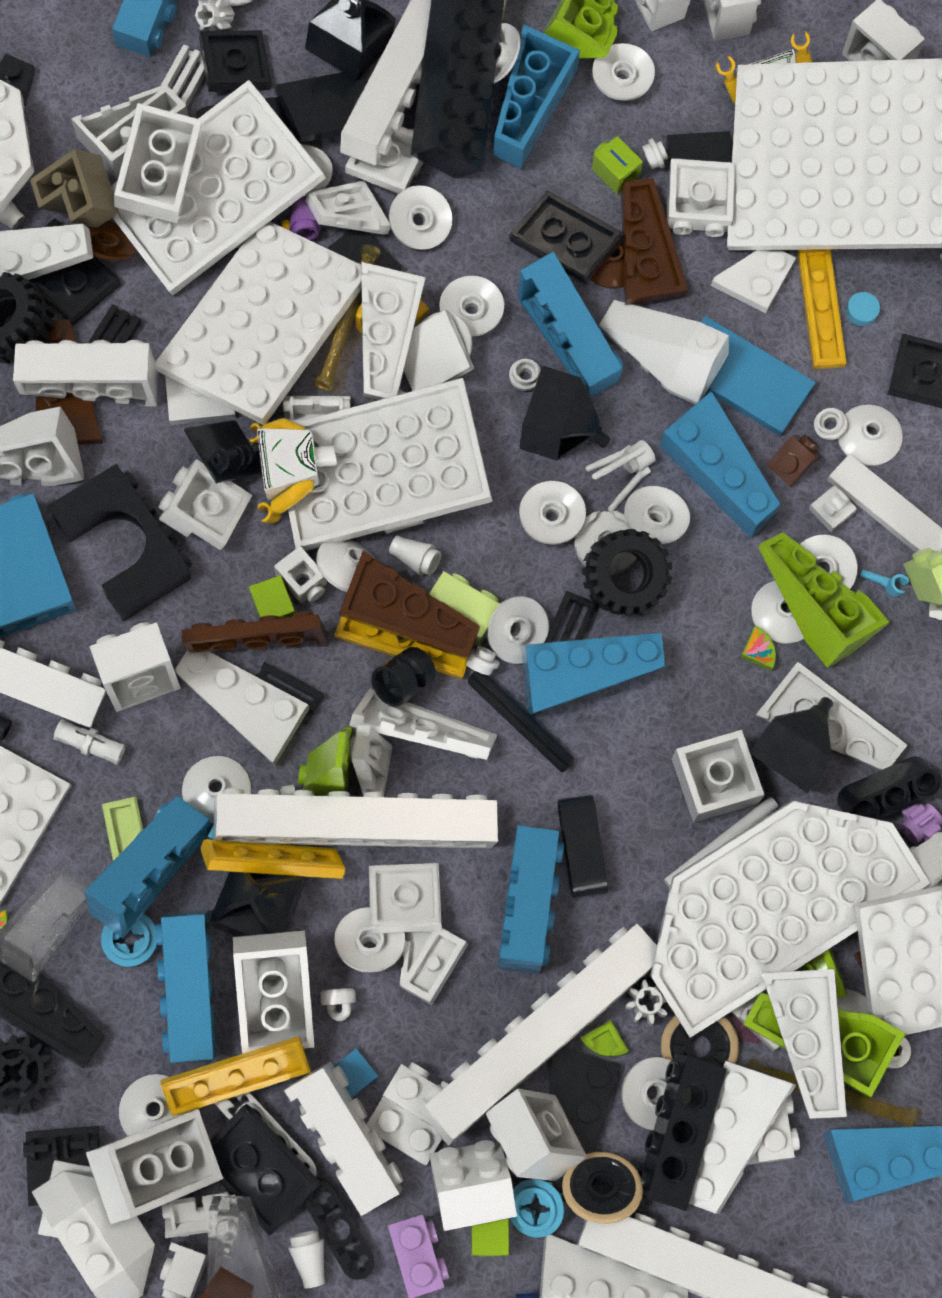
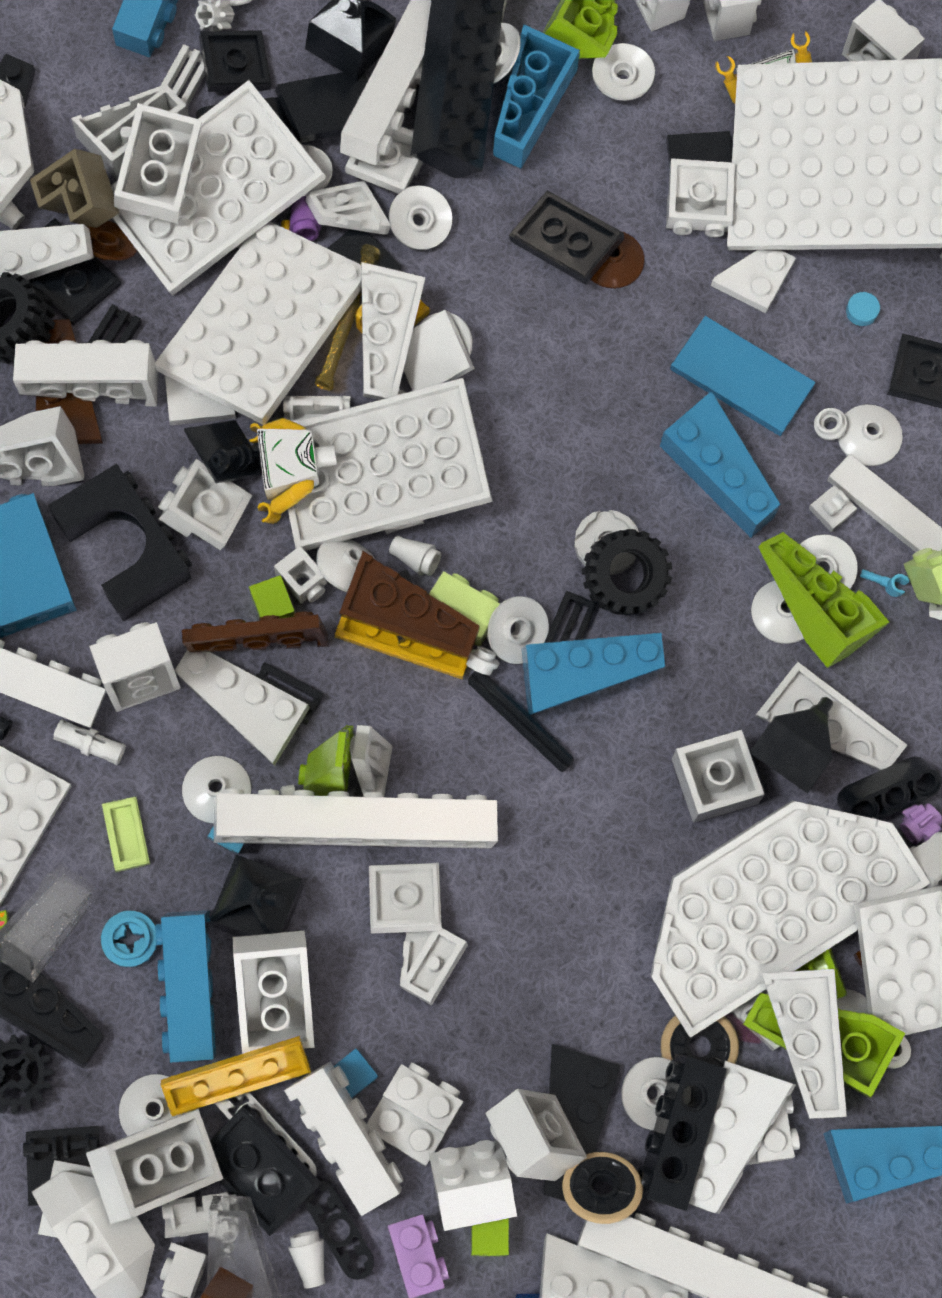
(146, 866): dark azure wedge -> none
(272, 859): yellow tile -> none
(338, 996): white tile -> none
(355, 931): white dish -> none
(403, 676): black wheel -> none
(422, 726): white wing -> none
(476, 293): white dish -> none
(520, 366): white plate -> none
(529, 899): dark azure wedge -> none
(540, 1035): white brick -> none
(549, 1219): medium azure gear -> none
(556, 498): white dish -> none
(560, 416): black piece -> none
(567, 324): dark azure wedge -> none
(582, 846): black beam -> none
(605, 1041): lime tile -> none
(616, 164): lime brick -> none
(634, 459): white plant -> none
(641, 1010): white gear -> none
(649, 253): reddish brown wing -> none
(655, 154): white plate -> none
(661, 505): white dish -> none
(672, 348): white wedge -> none
(744, 823): white bar -> none
(760, 649): tile -> none
(794, 458): reddish brown bracket -> none
(821, 308): yellow tile -> none
(852, 1100): clear yellow bar -> none

